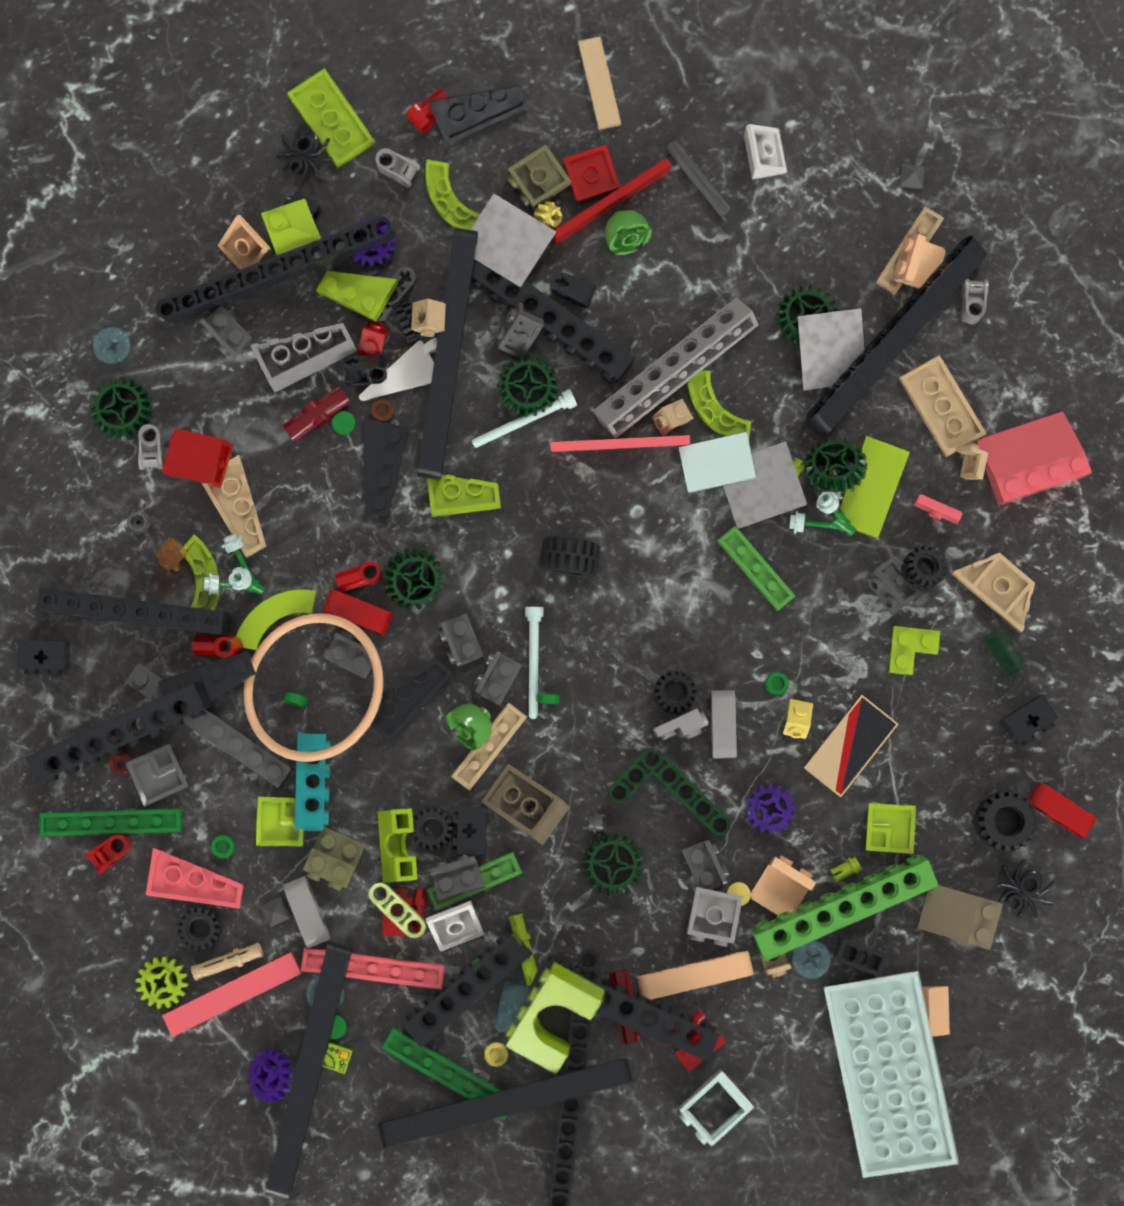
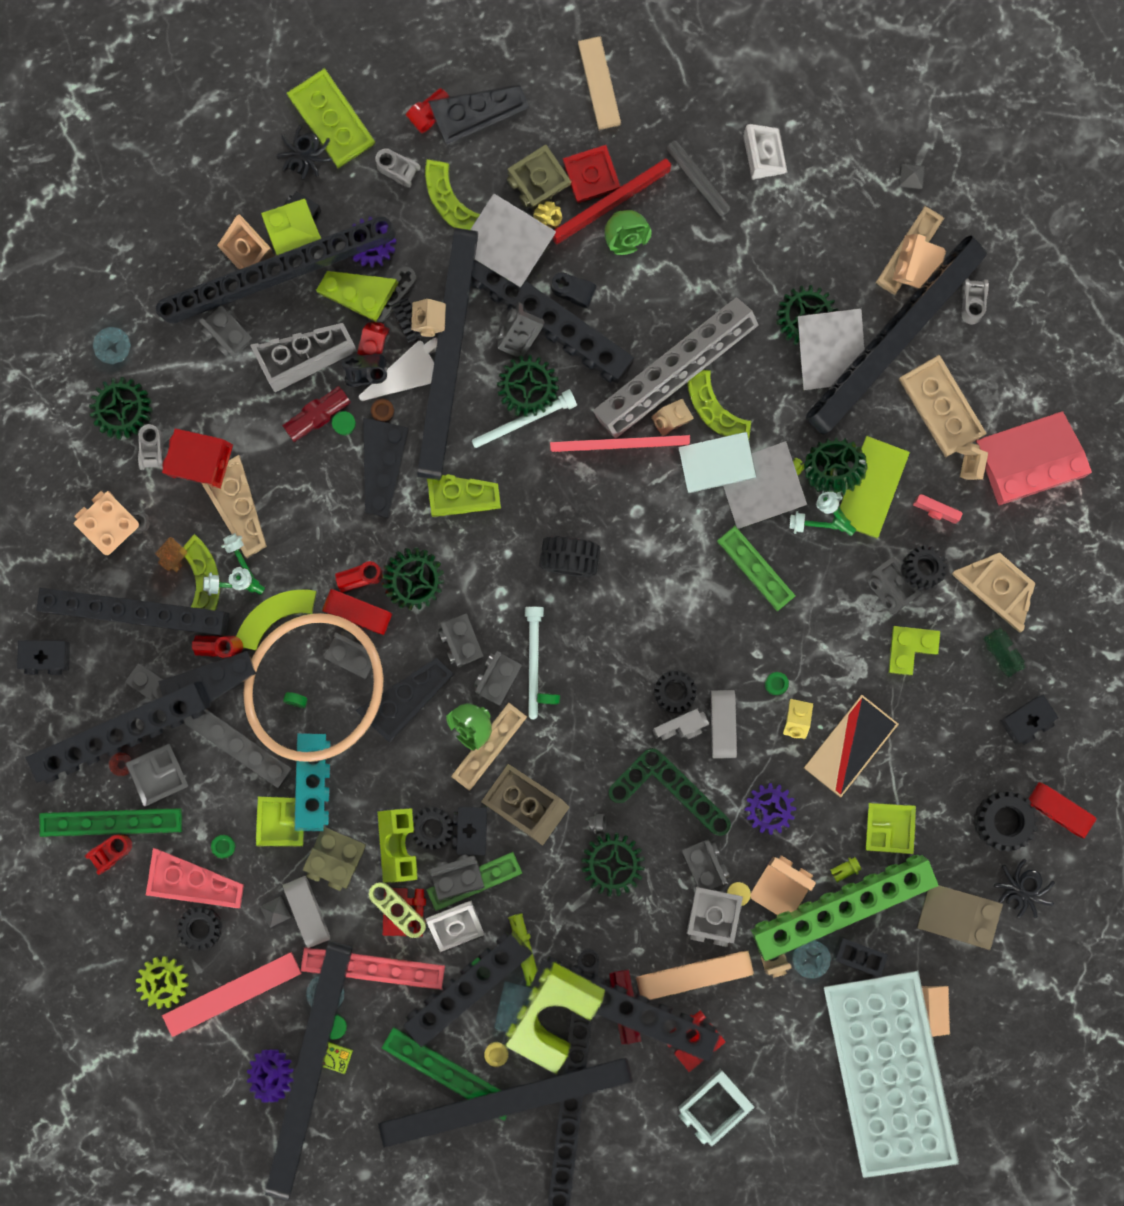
(105, 522): none -> light nougat bracket
(227, 961): tan pin -> none

